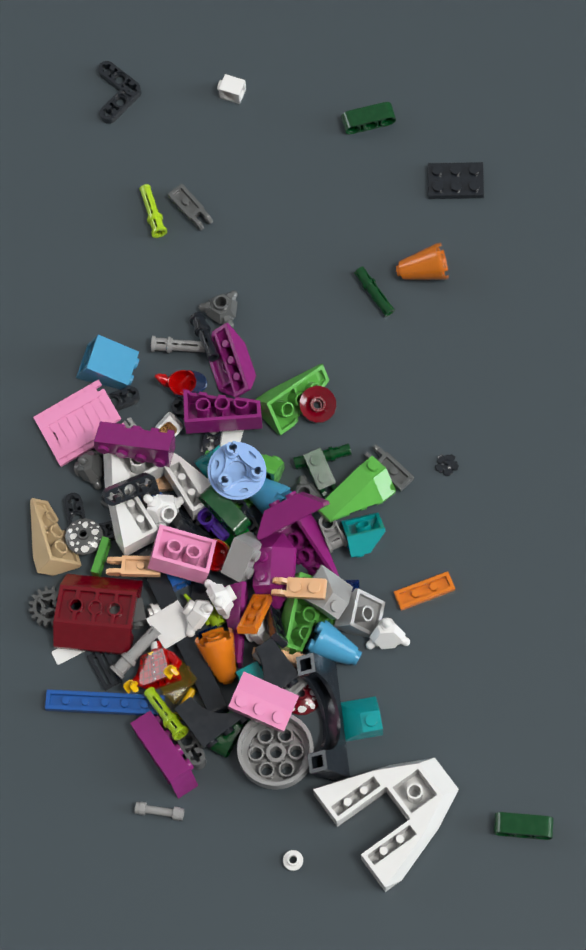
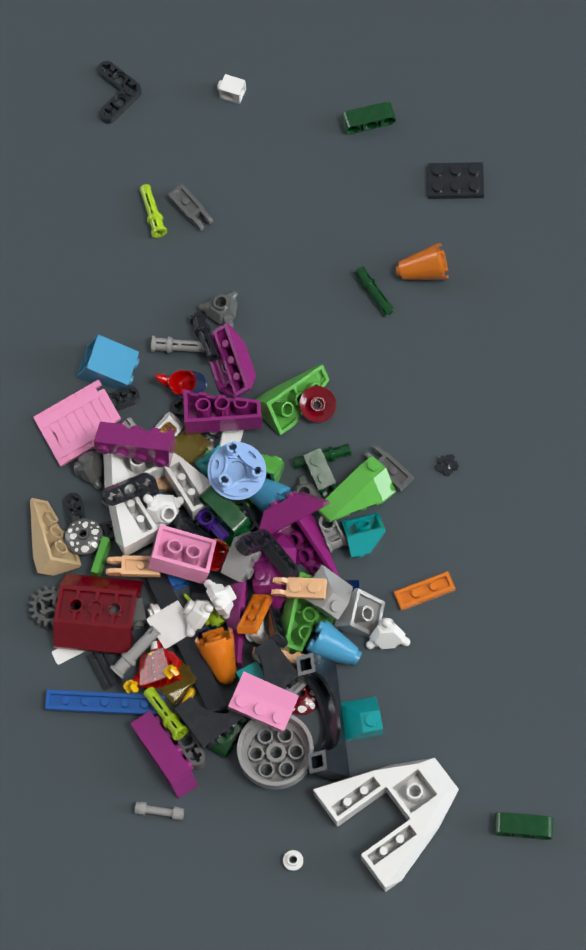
(190, 446): none -> clear yellow piece
(264, 541): none -> black beam

